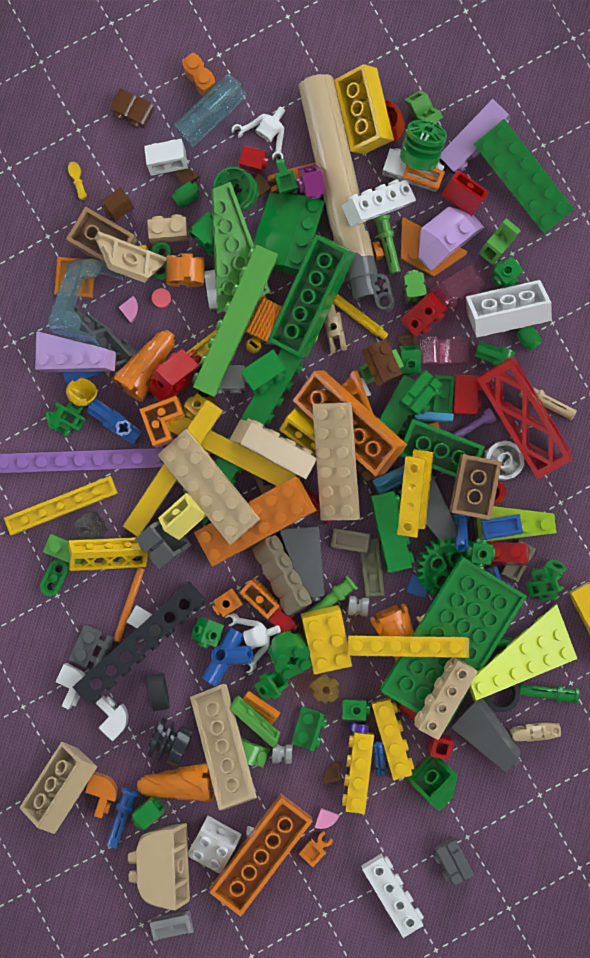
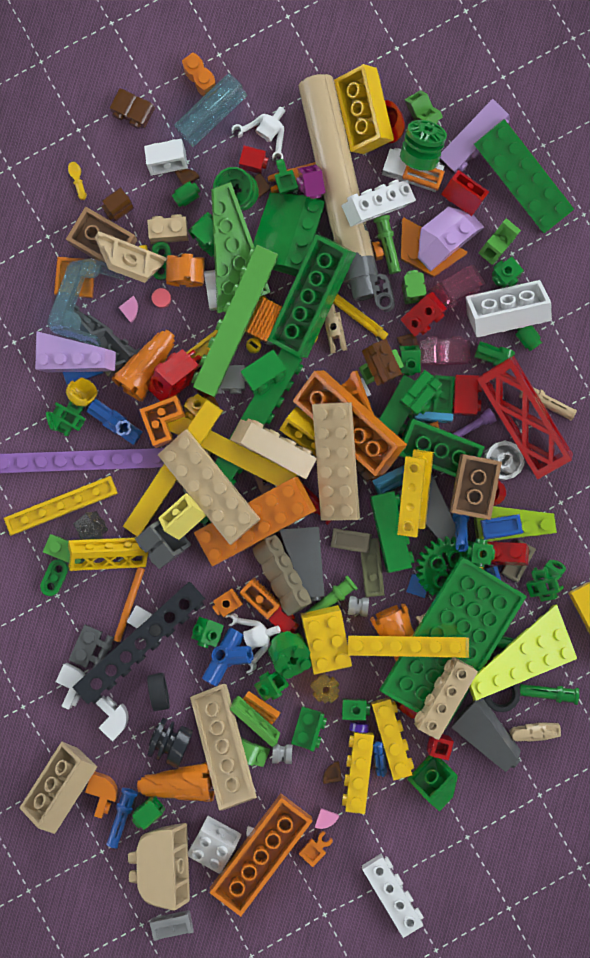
(453, 861): dark grey brick -> none

